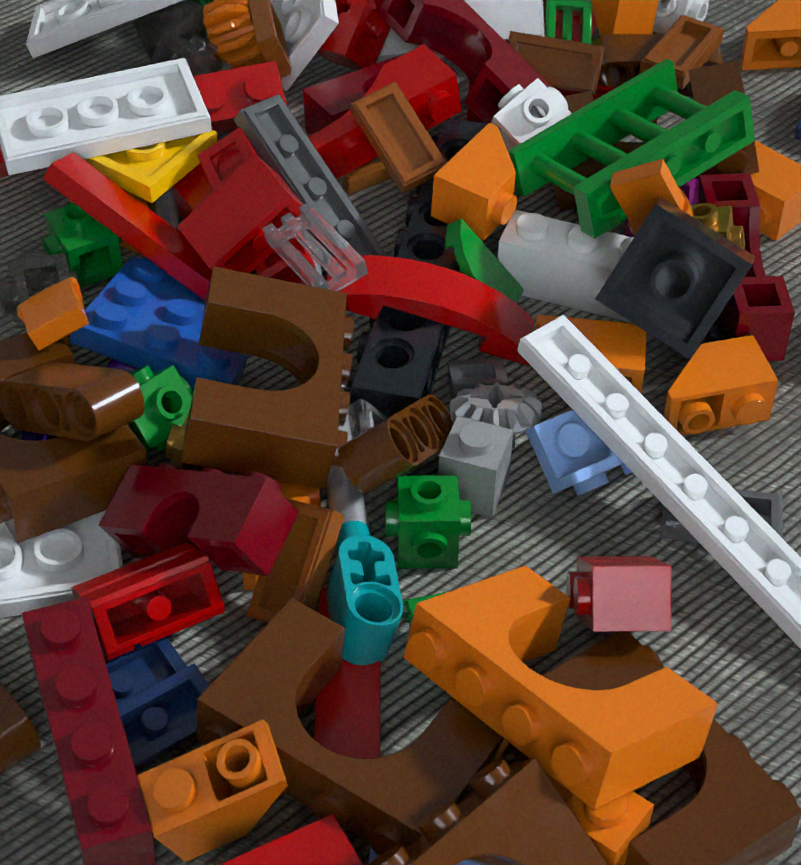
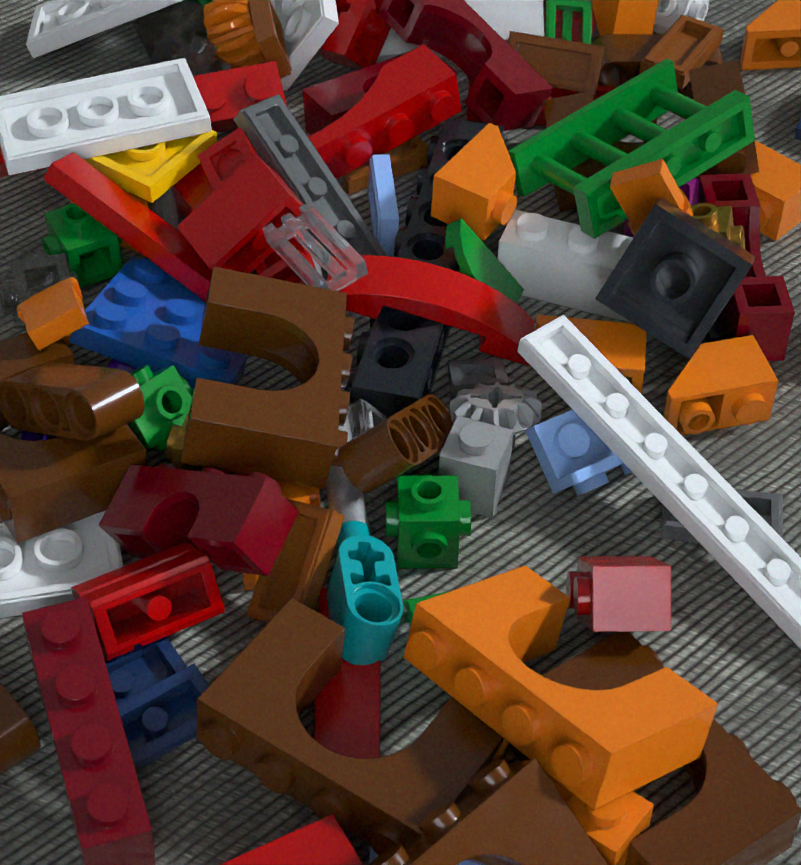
(213, 791): orange slope -> none
(383, 202): none -> light blue tile
(398, 137): dark orange tile -> none
(529, 112): white brick -> none

